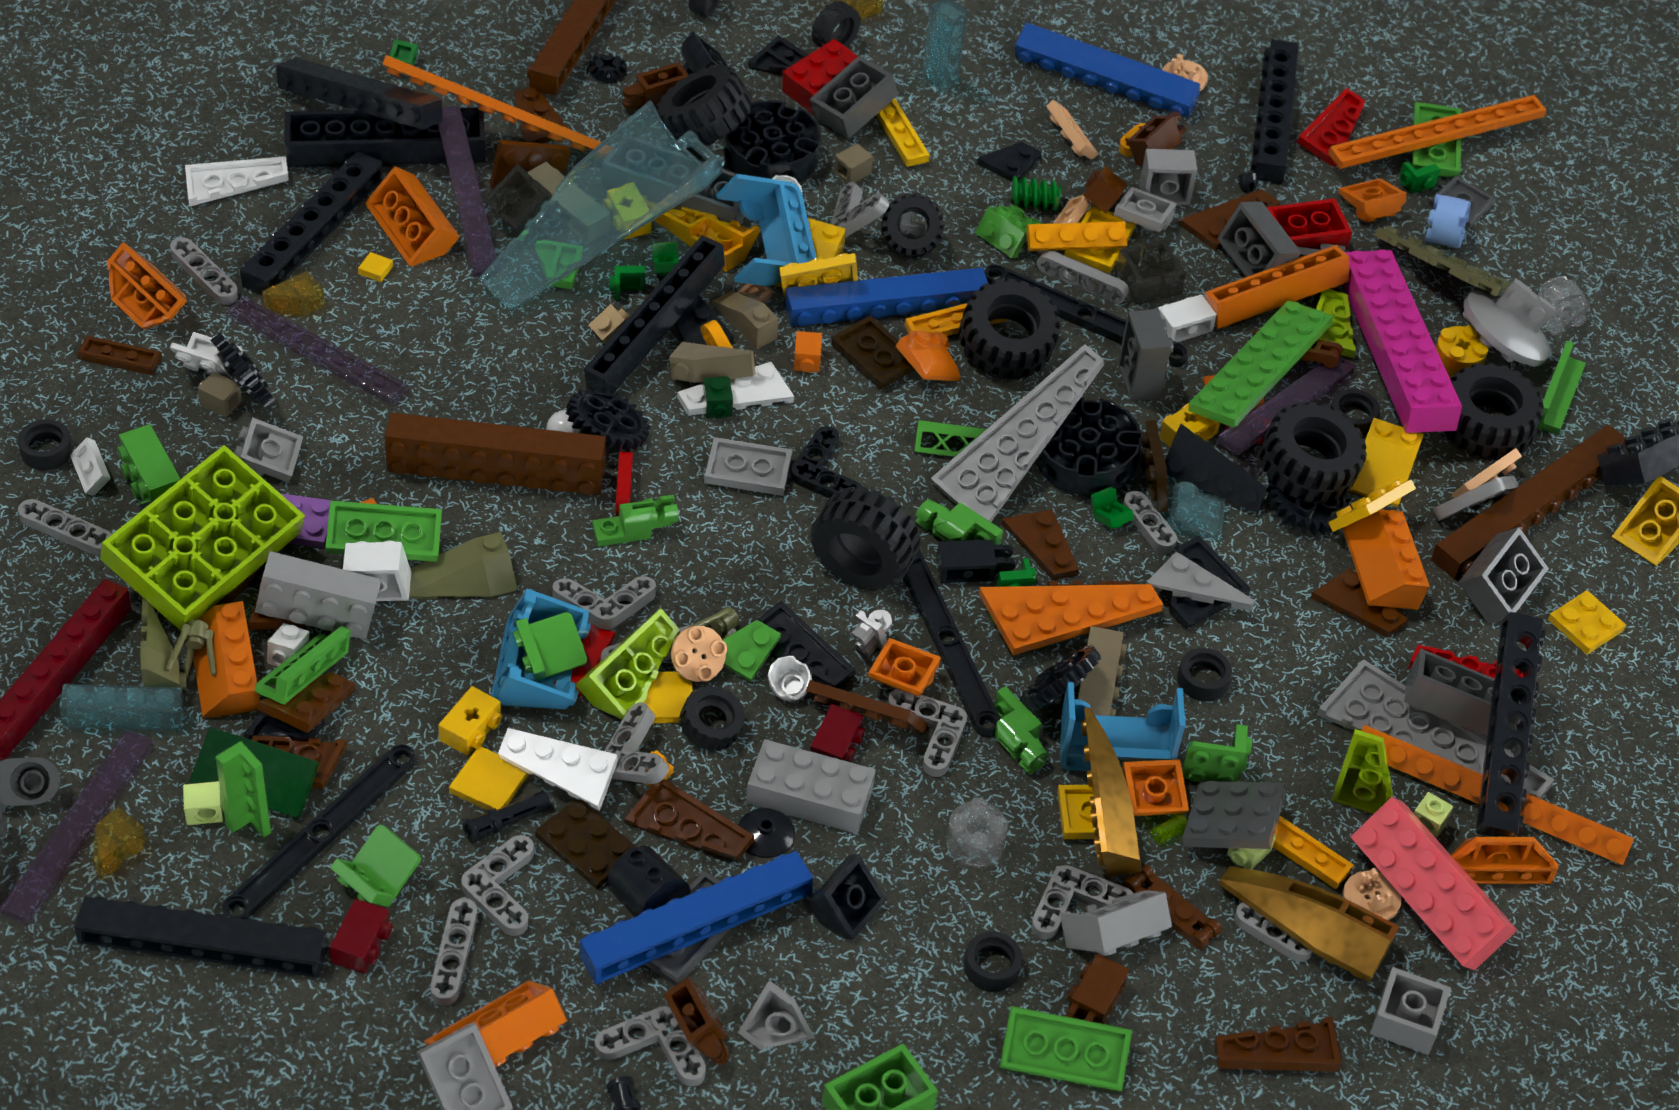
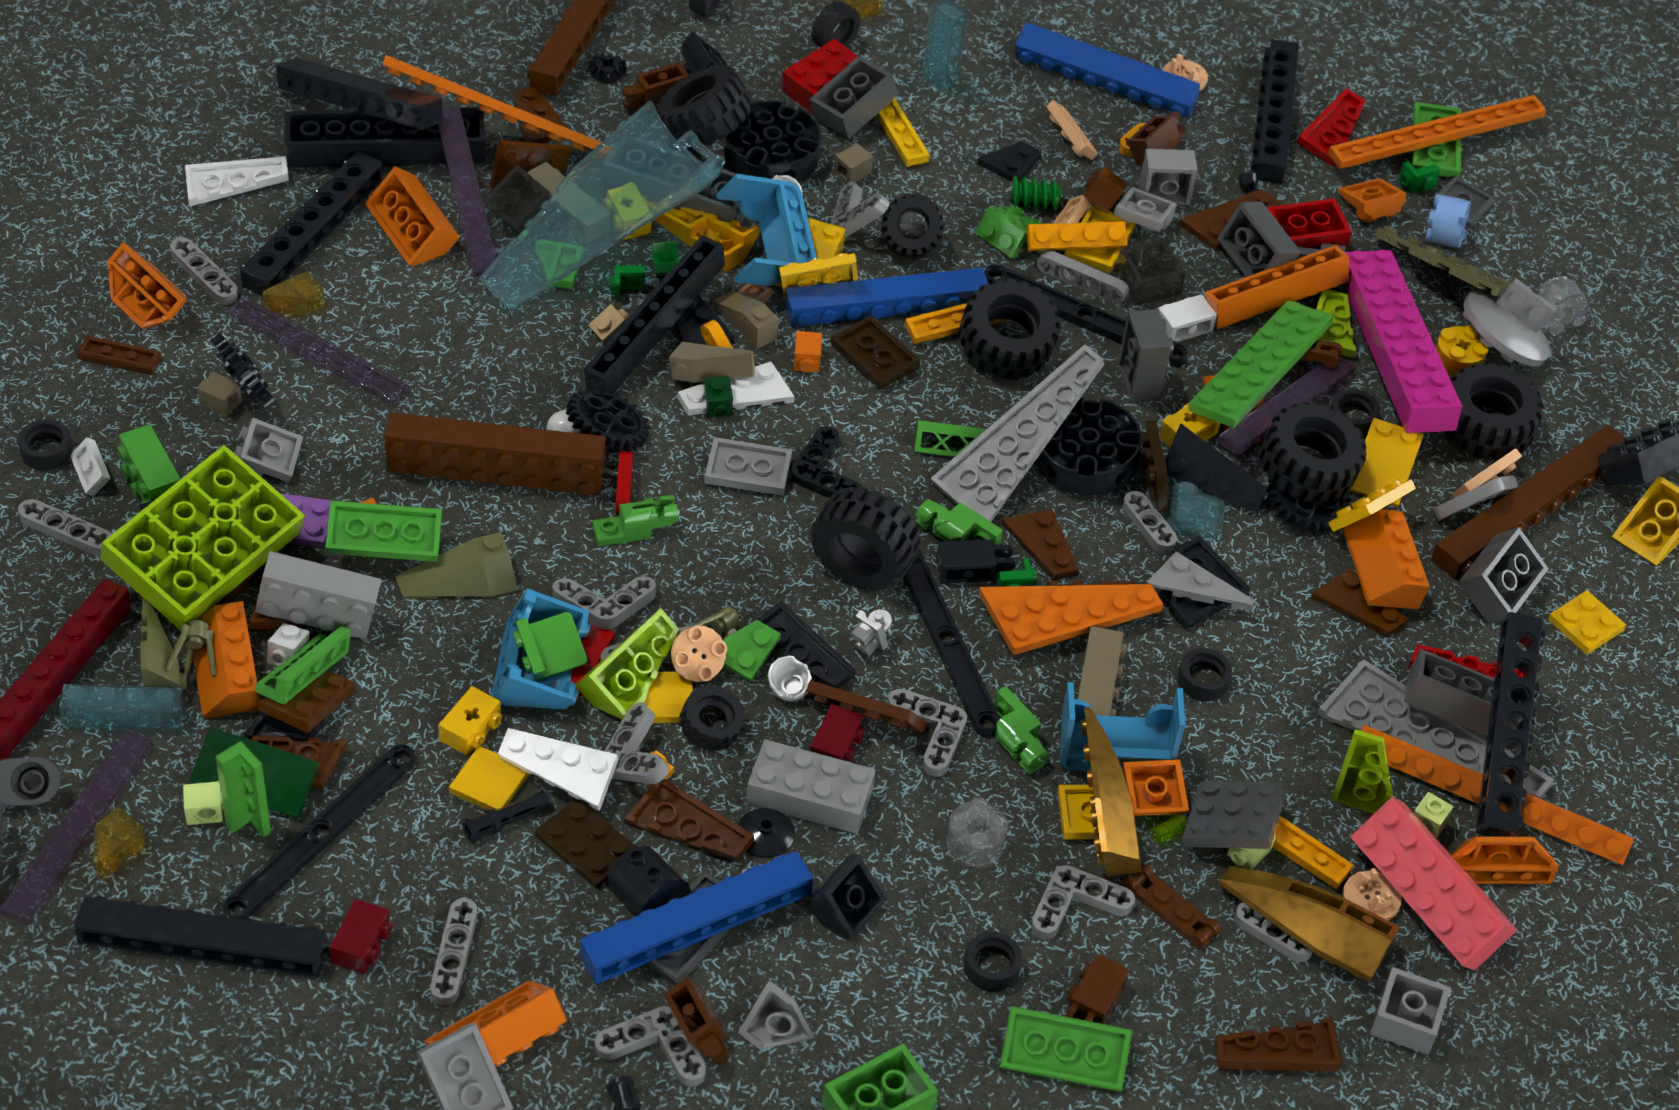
(200, 354): white bracket -> none
(375, 267): yellow tile -> none
(378, 868): bright green bracket -> none
(383, 561): white brick -> none
(404, 51): green bracket -> none
(490, 883): light grey beam -> none
(777, 56): black wing -> none
(904, 667): orange slope -> none
(929, 355): orange slope -> none
(1054, 680): black gear -> none
(1108, 510): green bracket -> none
(1118, 923): light grey wedge -> none
(1216, 761): bright green bracket -> none
(1561, 391): bright green fence -> none

